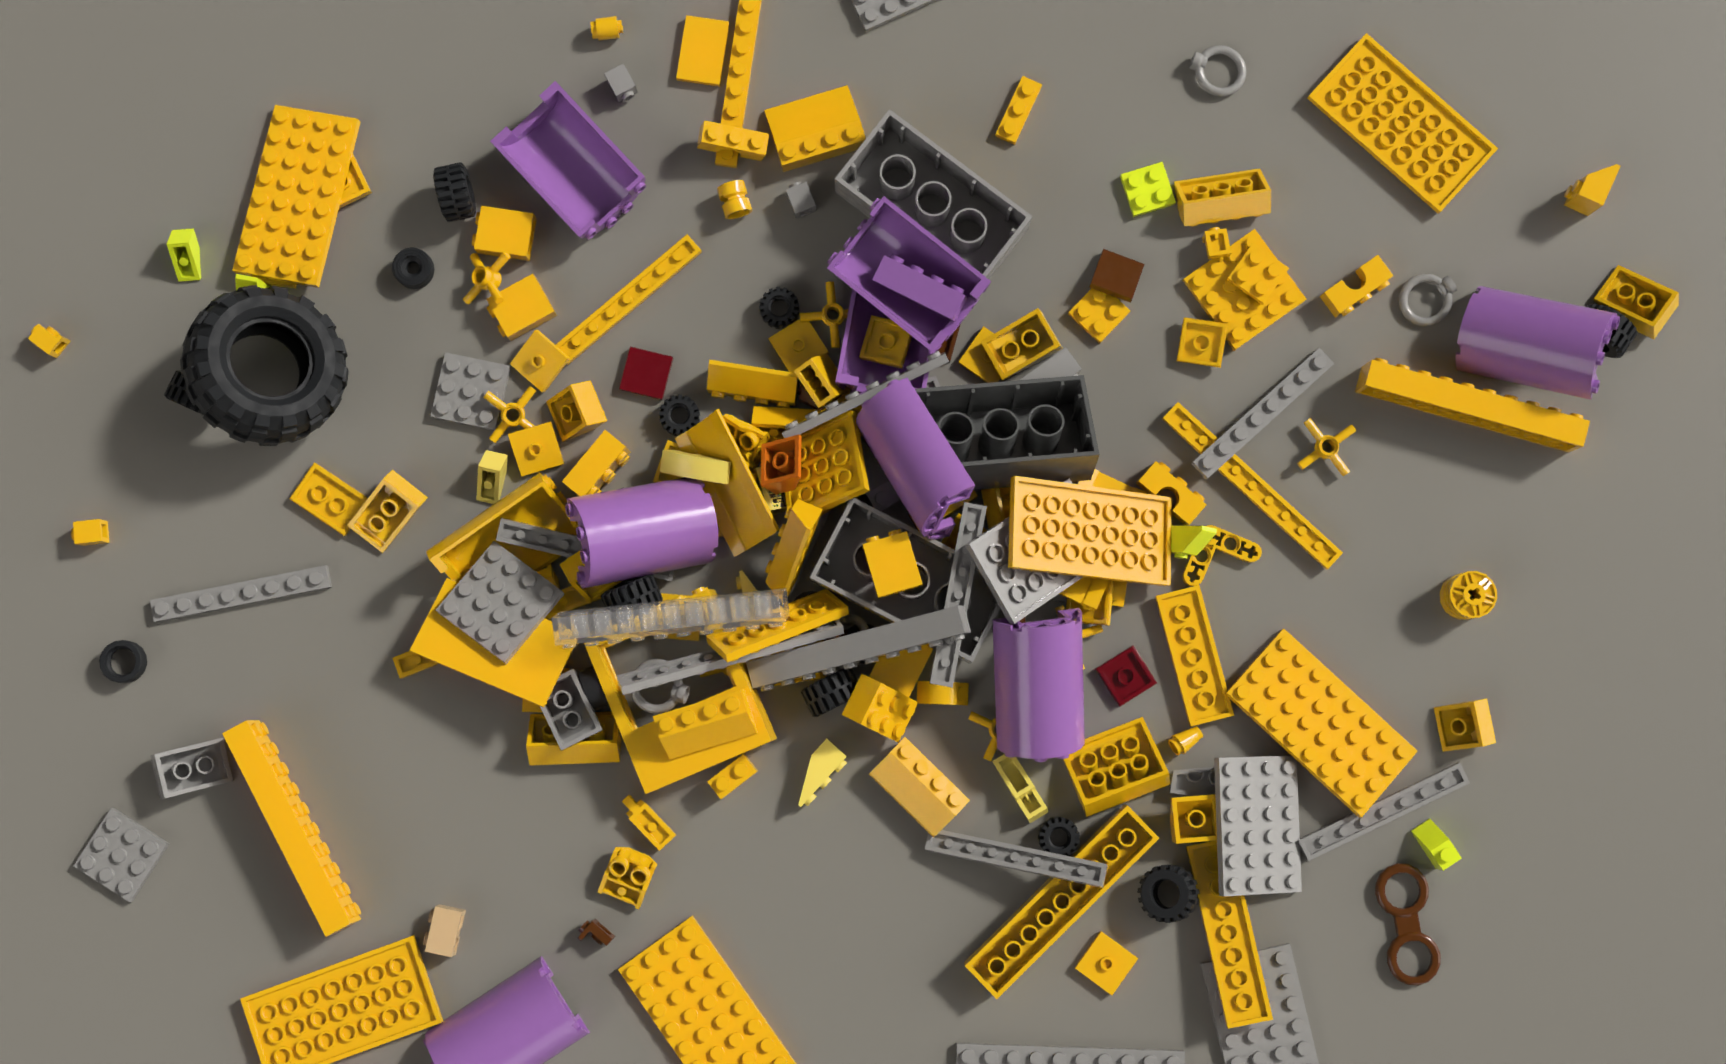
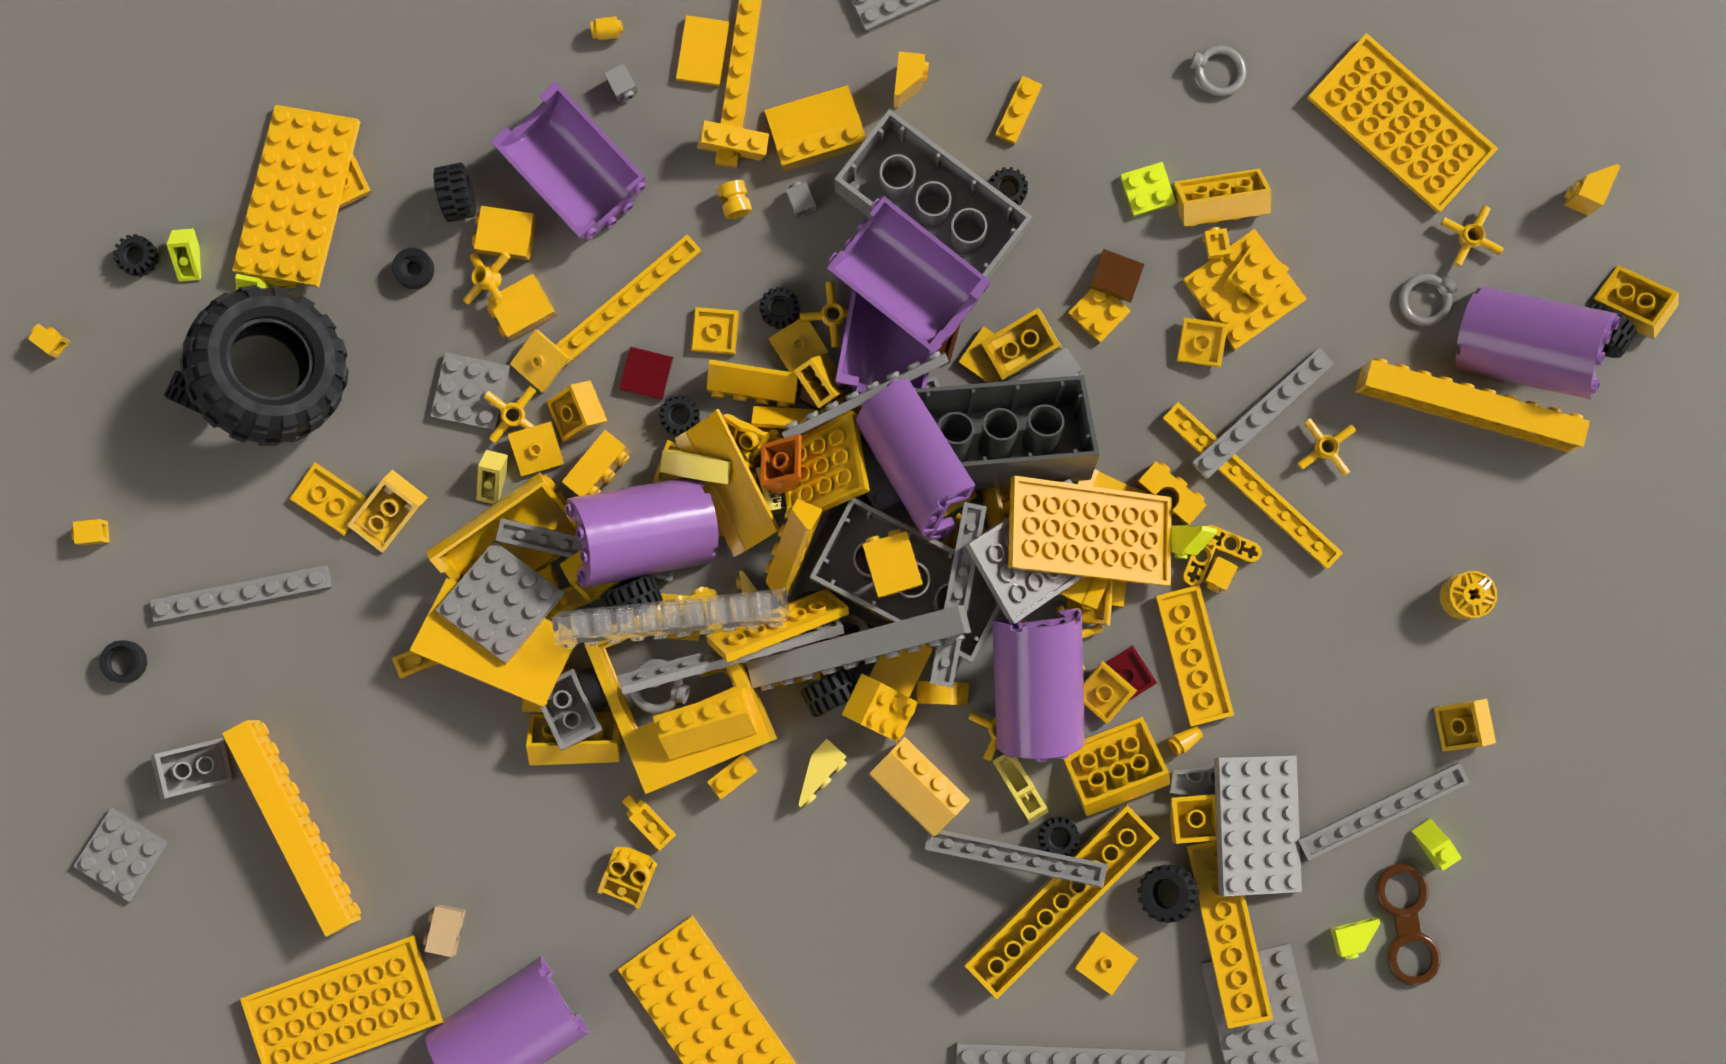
(147, 260): none -> black tyre
(600, 932): reddish brown bracket -> none
(715, 331): none -> yellow tile
(885, 343): yellow plate -> none
(910, 75): none -> yellow slope
(919, 287): medium lavender brick -> none
(1015, 177): none -> black tyre
(1106, 692): none -> yellow tile
(1220, 574): none -> yellow brick
(1321, 723): yellow plate -> none
(1354, 937): none -> neon yellow slope
(1372, 275): yellow arch -> none
(1475, 228): none -> yellow bar

